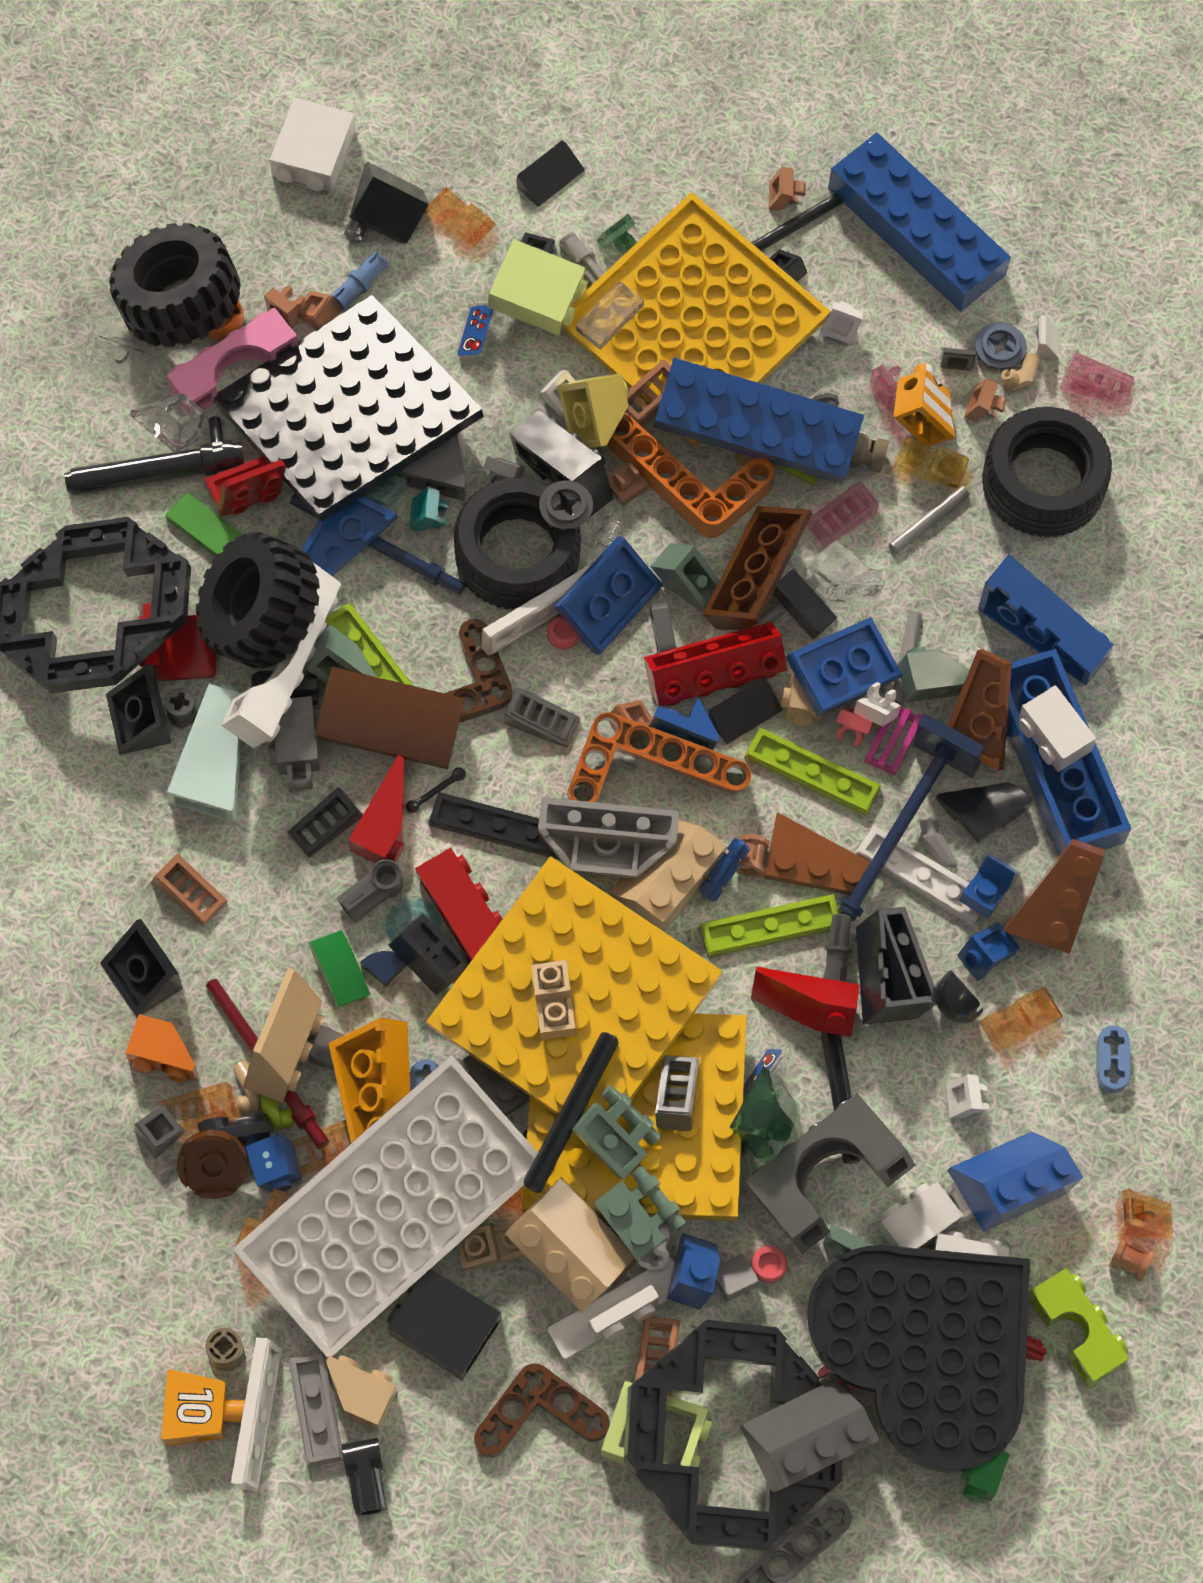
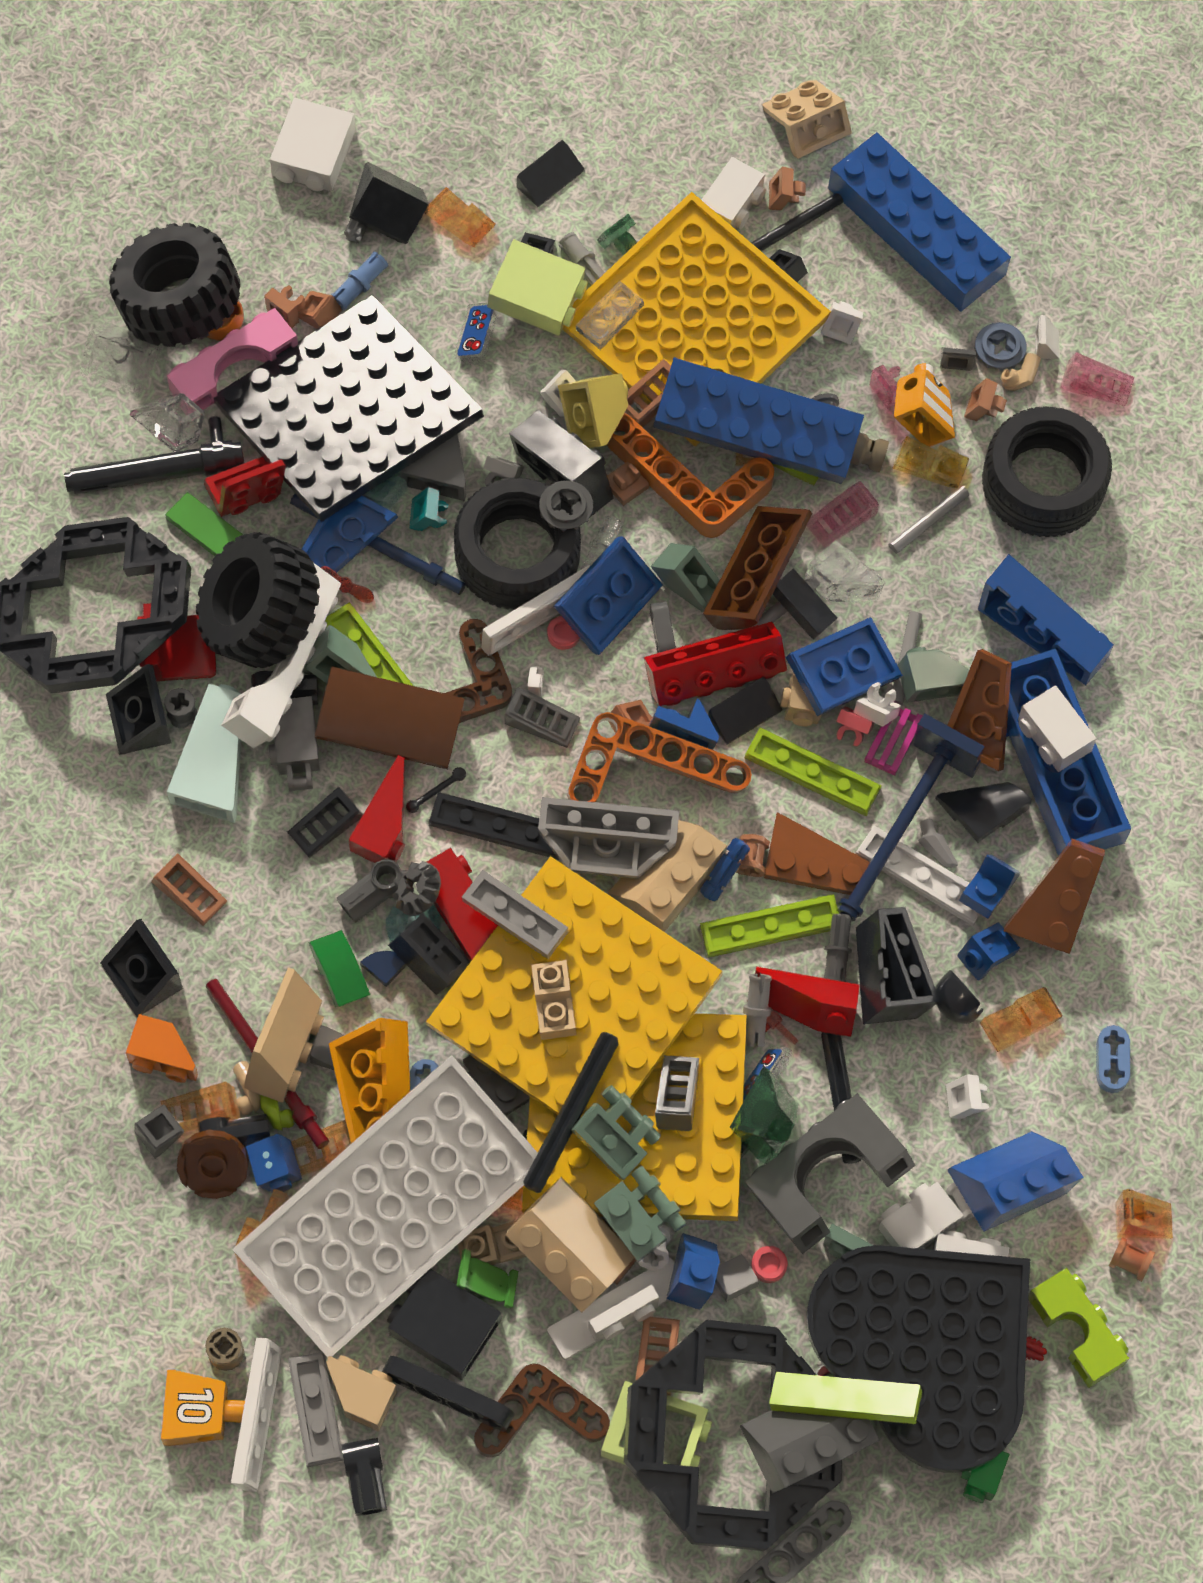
(347, 586): none -> clear red piece
(427, 885): none -> dark grey gear
(449, 1393): none -> black beam
(487, 1279): none -> bright green piece
(515, 914): none -> light grey plate
(535, 680): none -> white tile
(735, 192): none -> white brick
(757, 1009): none -> light grey pin
(774, 1021): none -> clear red piece
(810, 116): none -> tan bracket
(845, 1397): none -> tile

